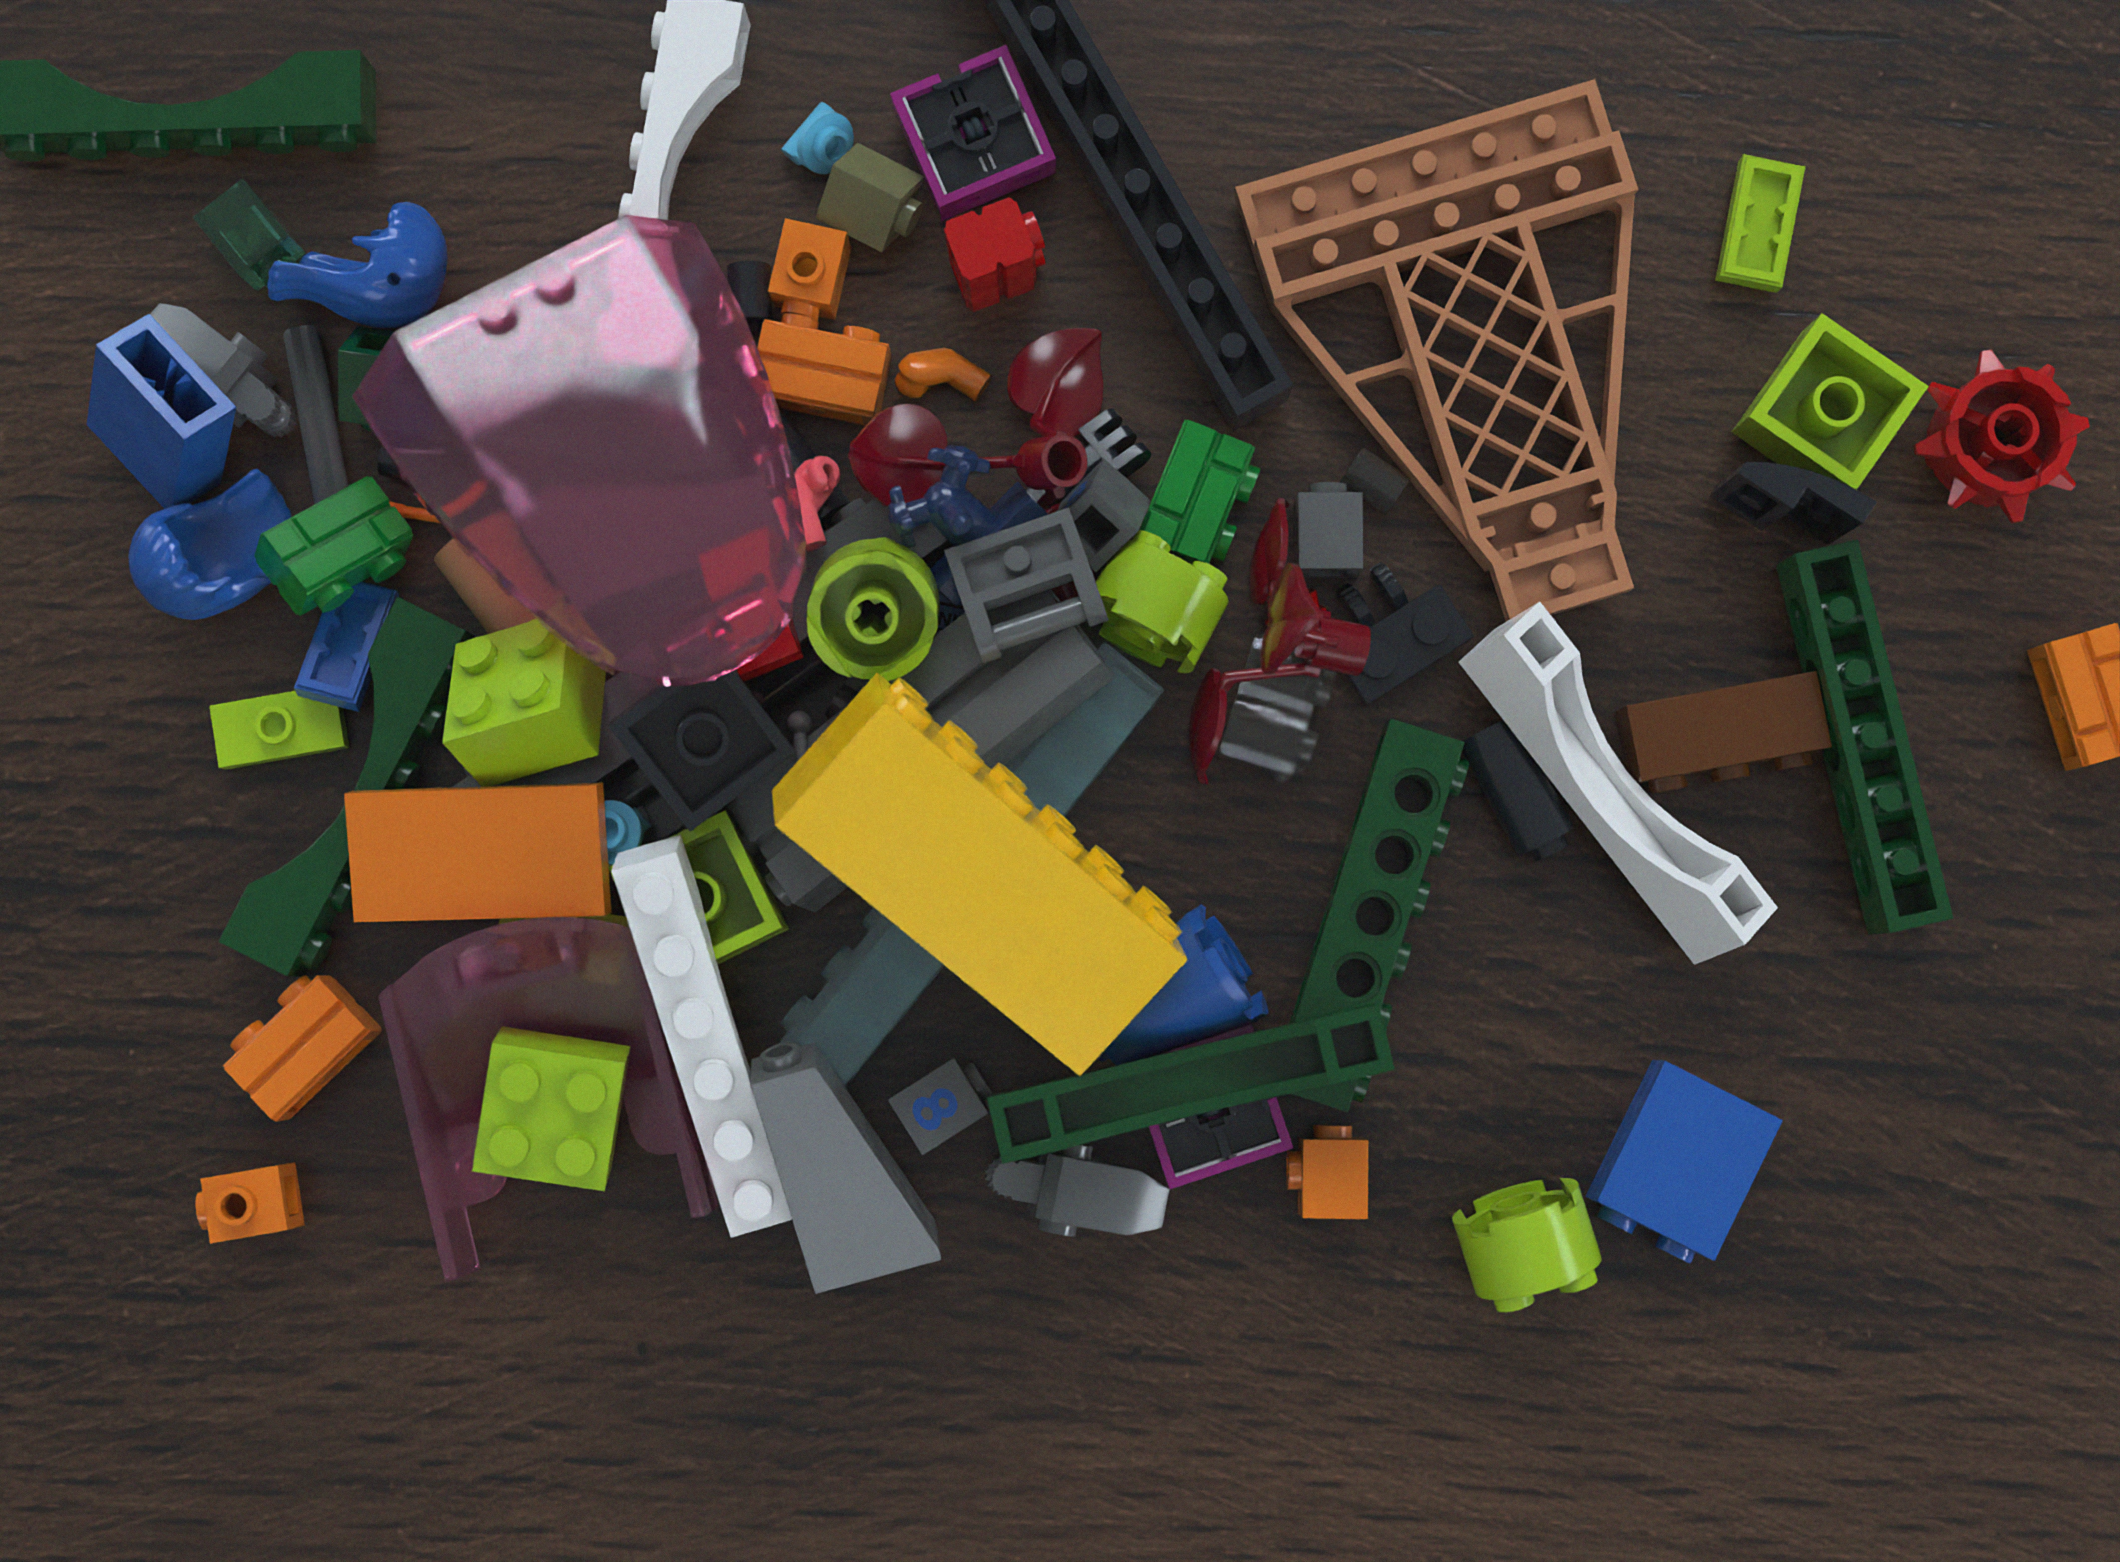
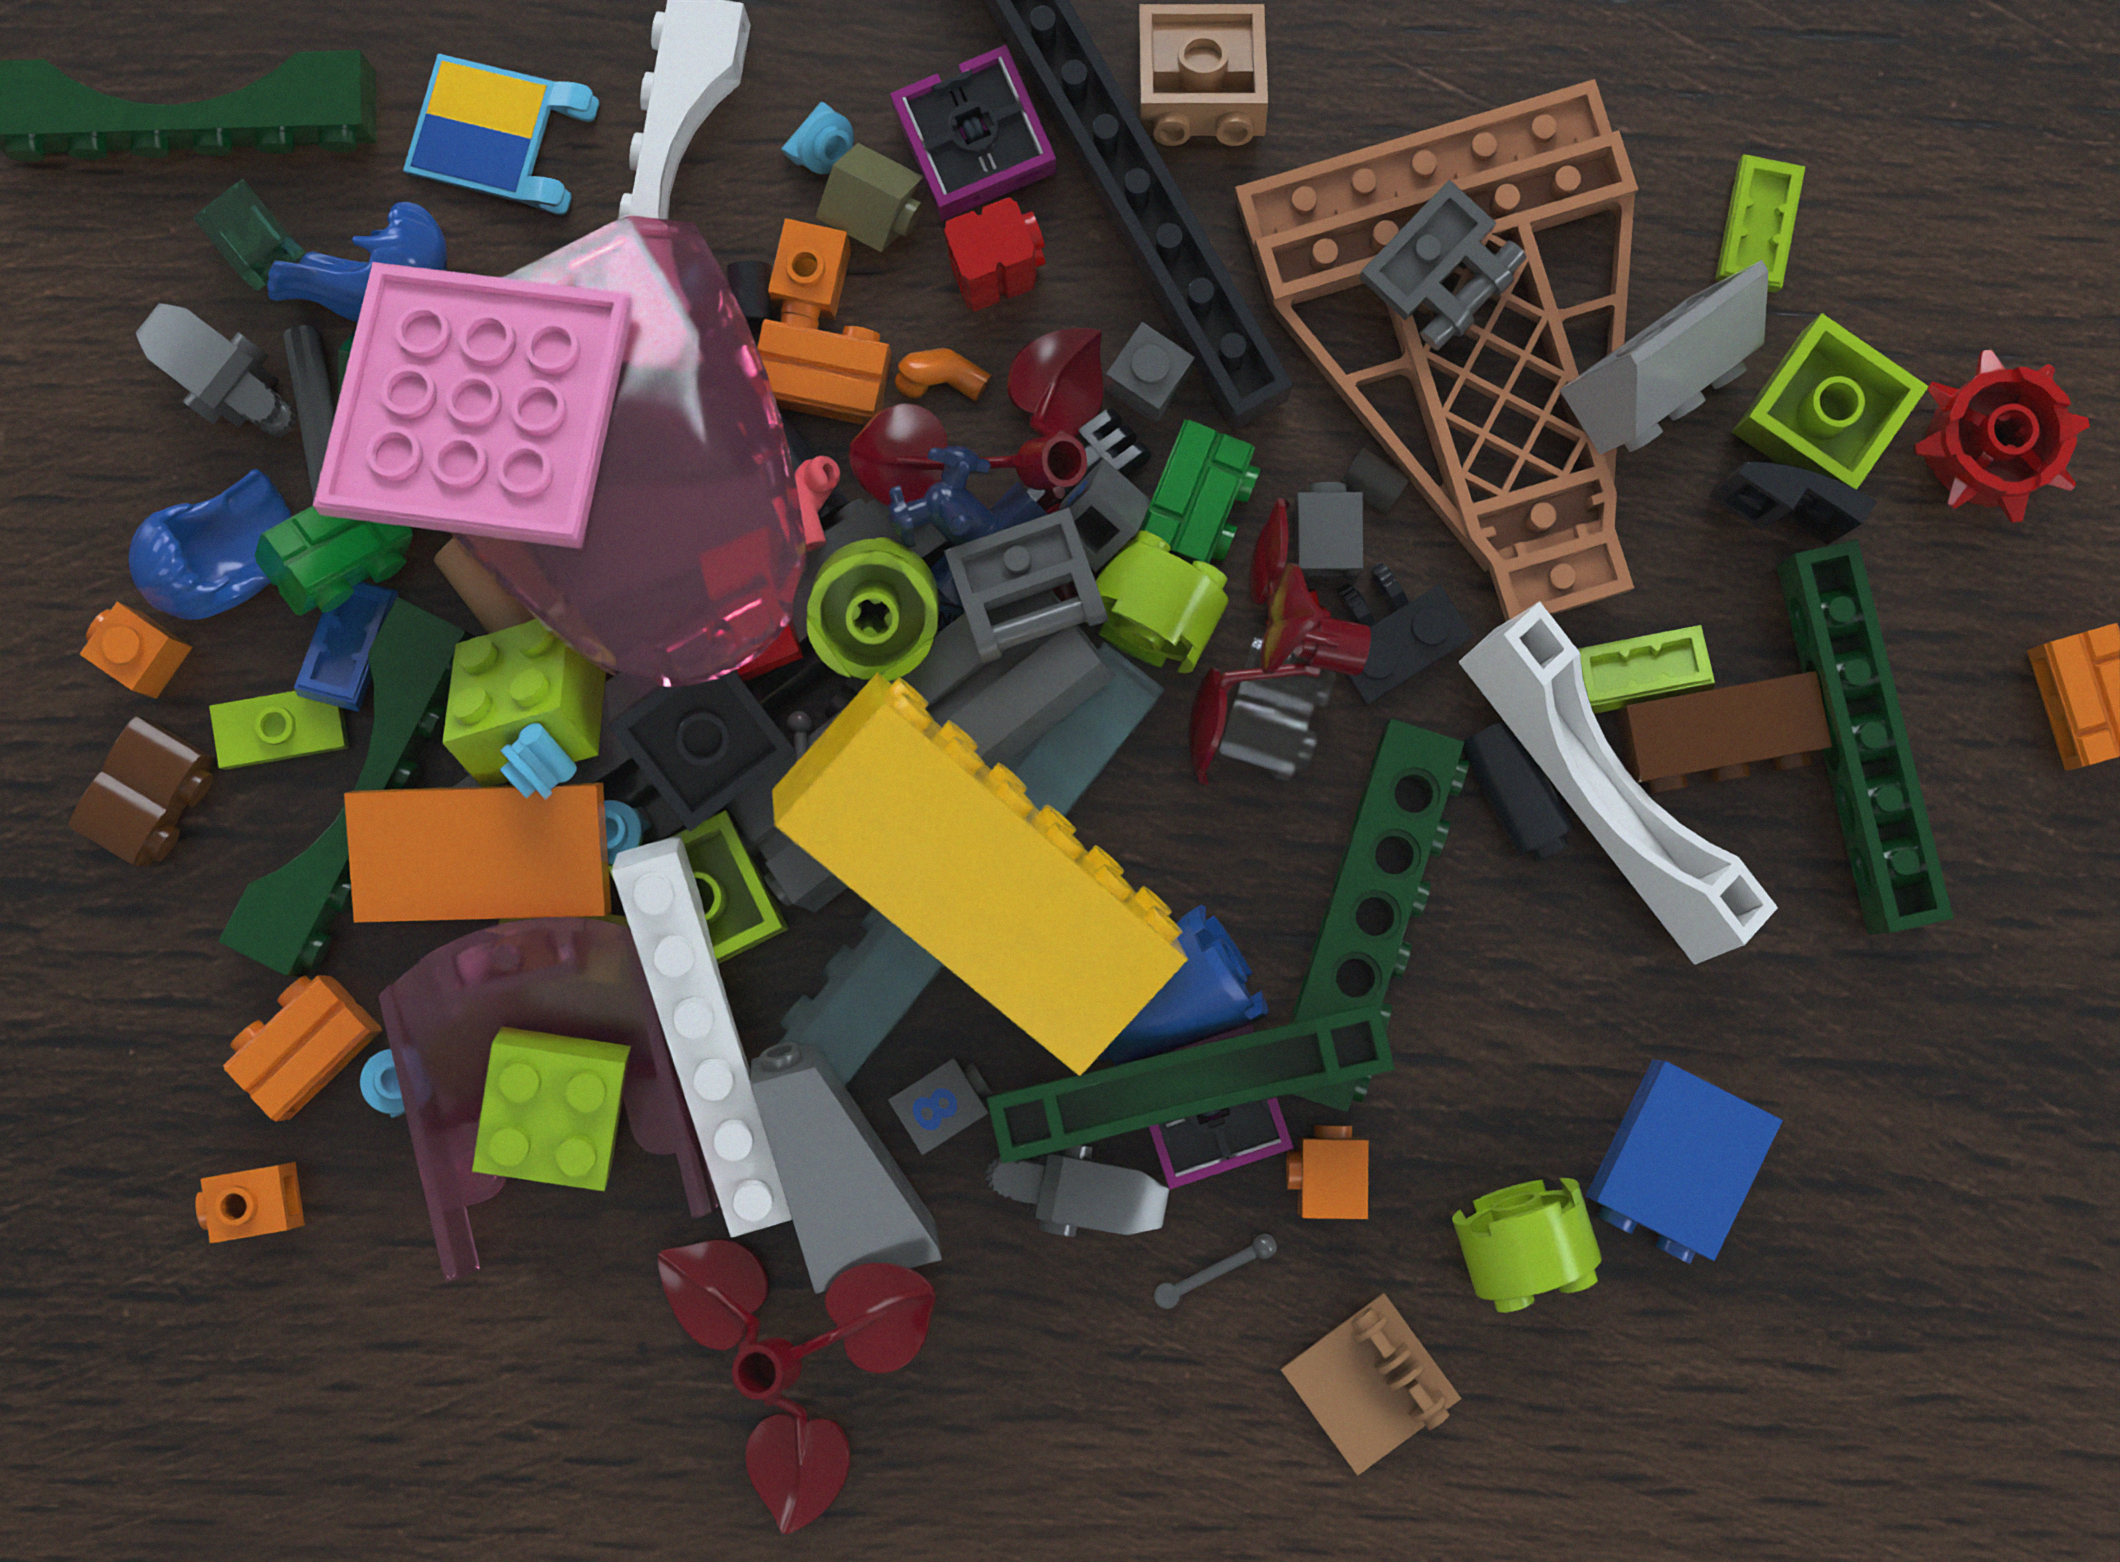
(134, 649): none -> orange brick
(142, 793): none -> reddish brown brick
(159, 413): blue brick -> none
(380, 1084): none -> medium azure plate
(475, 405): none -> bright pink tile
(486, 129): none -> flag
(536, 762): none -> medium azure plate
(880, 1315): none -> dark red plant
(1149, 373): none -> dark grey brick
(1168, 1294): none -> dark grey hinge
(1202, 72): none -> medium nougat plate
(1371, 1384): none -> medium nougat hinge
(1428, 251): none -> dark grey plate
(1646, 668): none -> lime plate
(1672, 362): none -> light grey slope

